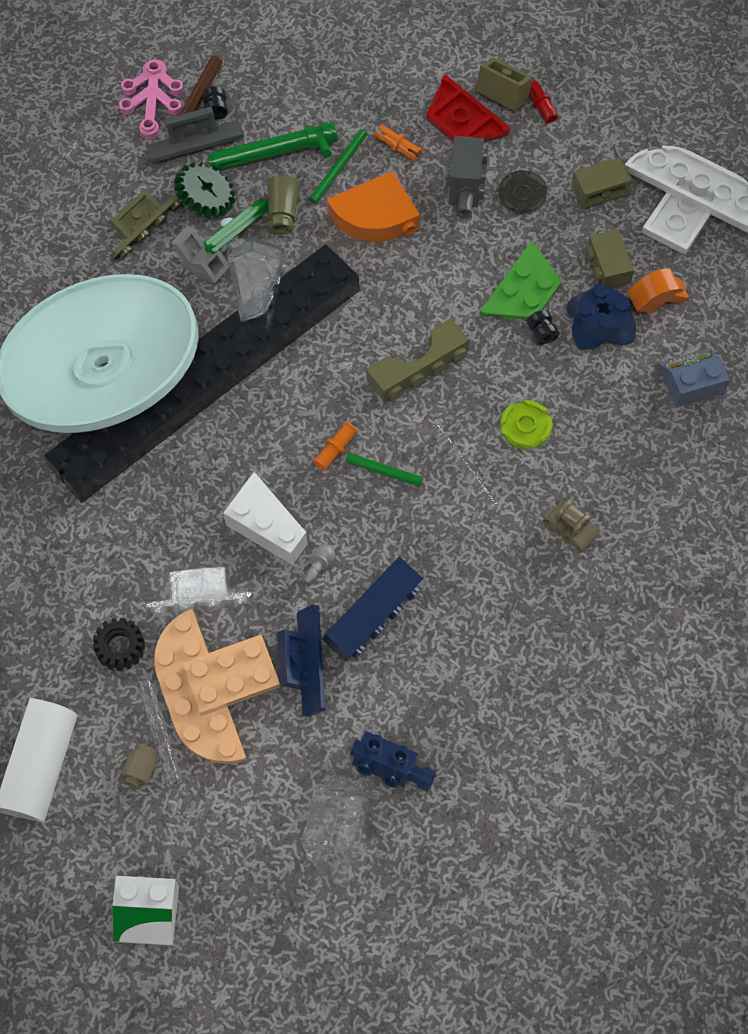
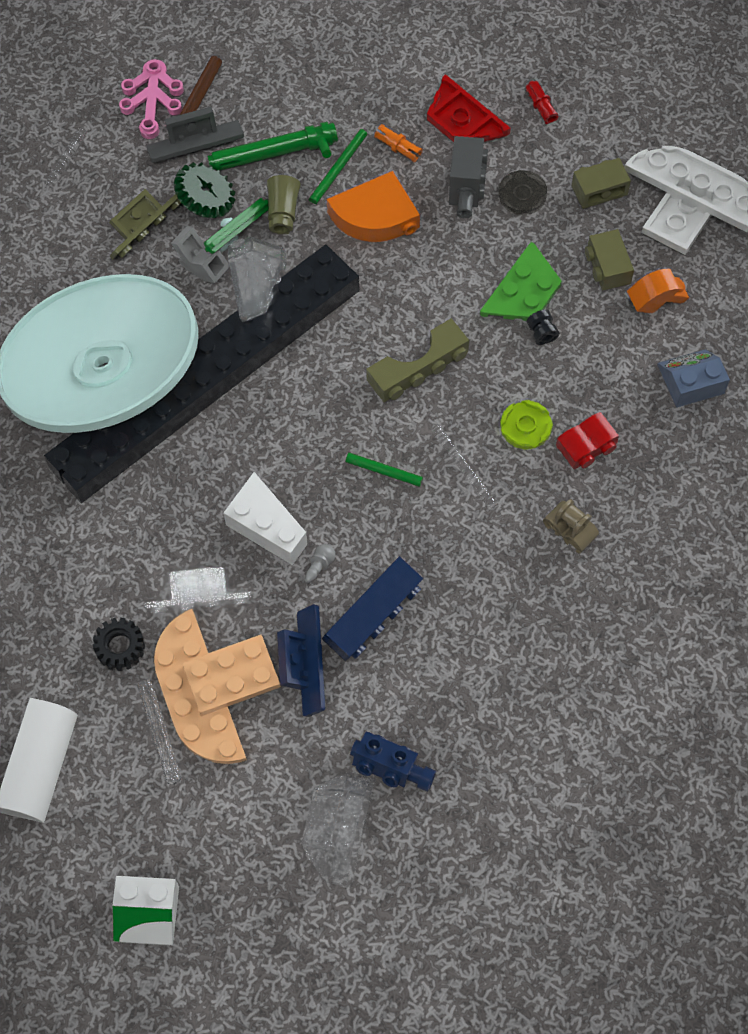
(139, 766): dark tan brick -> none
(215, 98): black wheel -> none
(335, 446): orange pin -> none
(503, 84): olive brick -> none
(587, 441): none -> red brick
(592, 328): dark blue brick -> none

